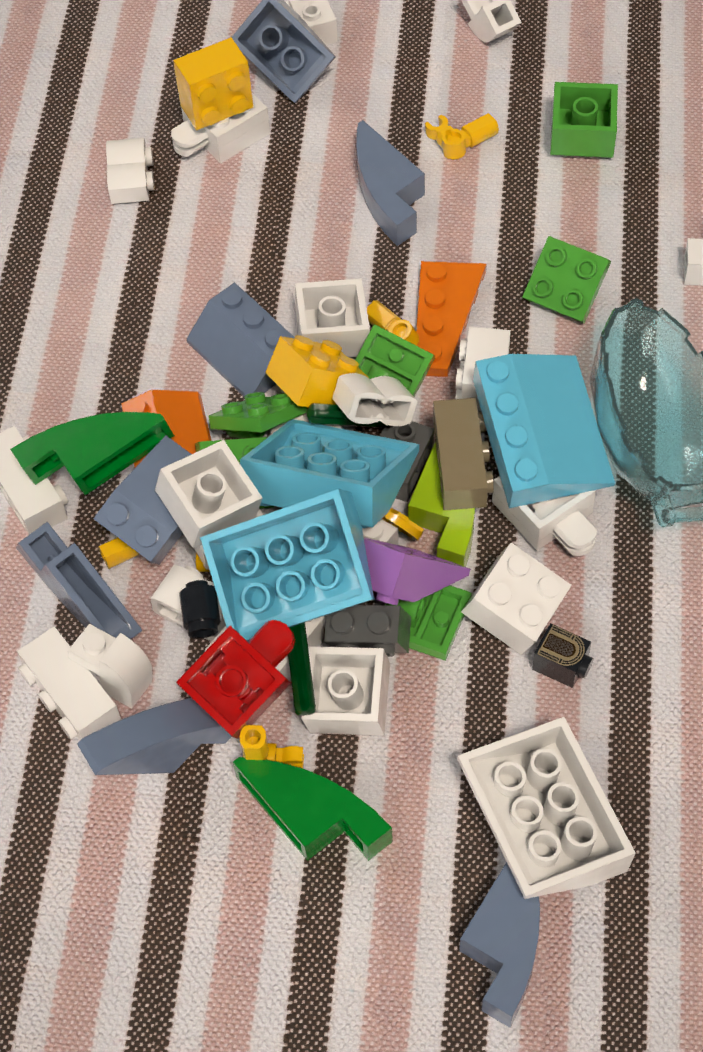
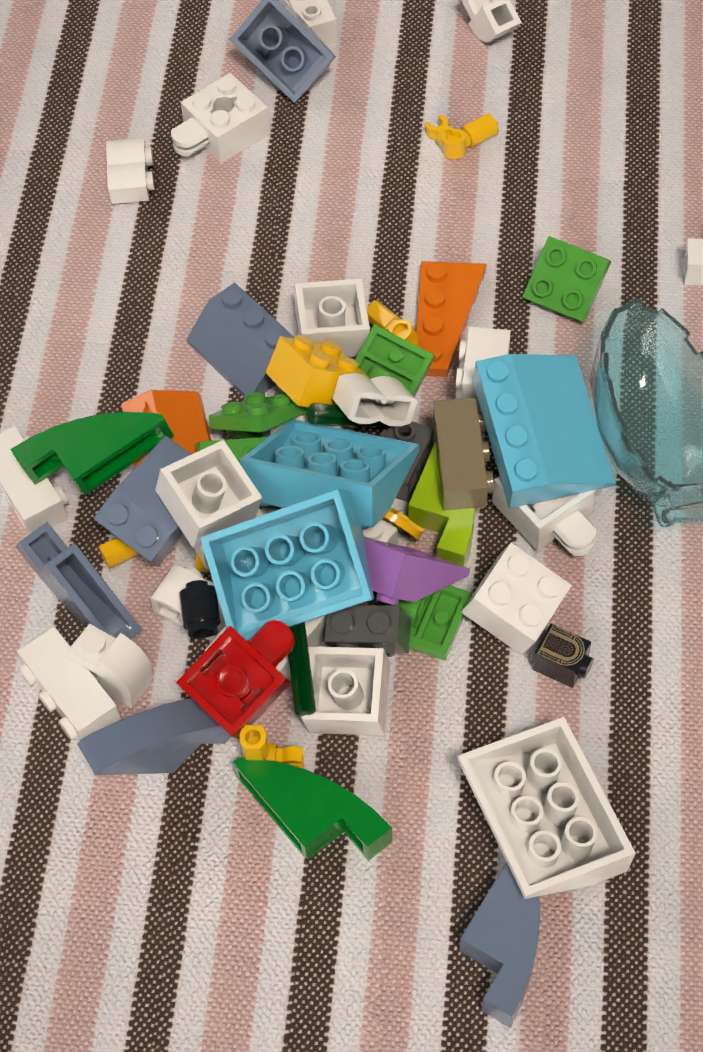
(213, 83): yellow brick -> none
(388, 184): sand blue slope -> none
(584, 119): bright green brick -> none

